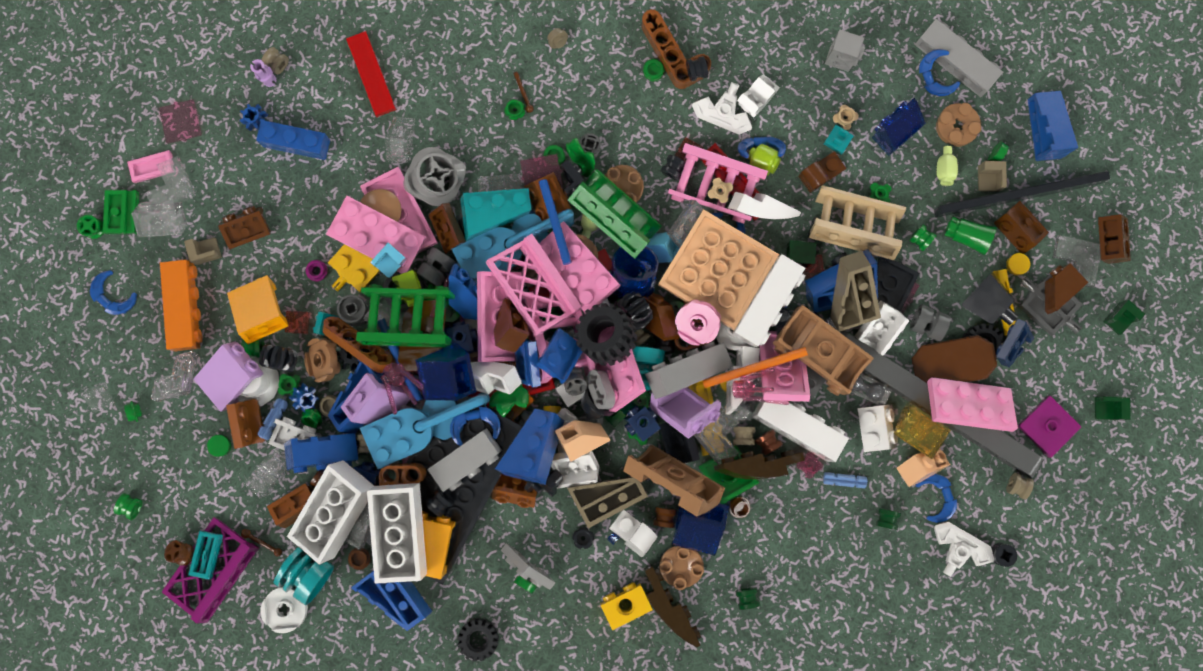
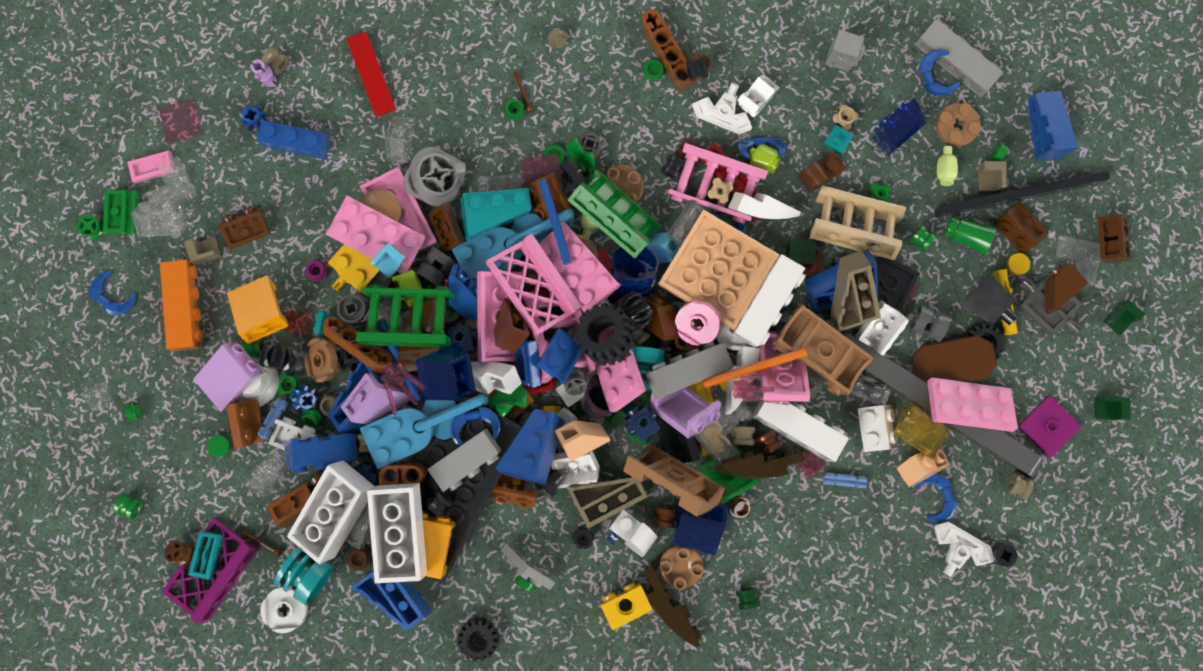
(180, 380): clear plate -> none
(601, 389): light grey beam -> none
(888, 519): dark green wheel -> none
(1012, 347): dark blue wing -> none

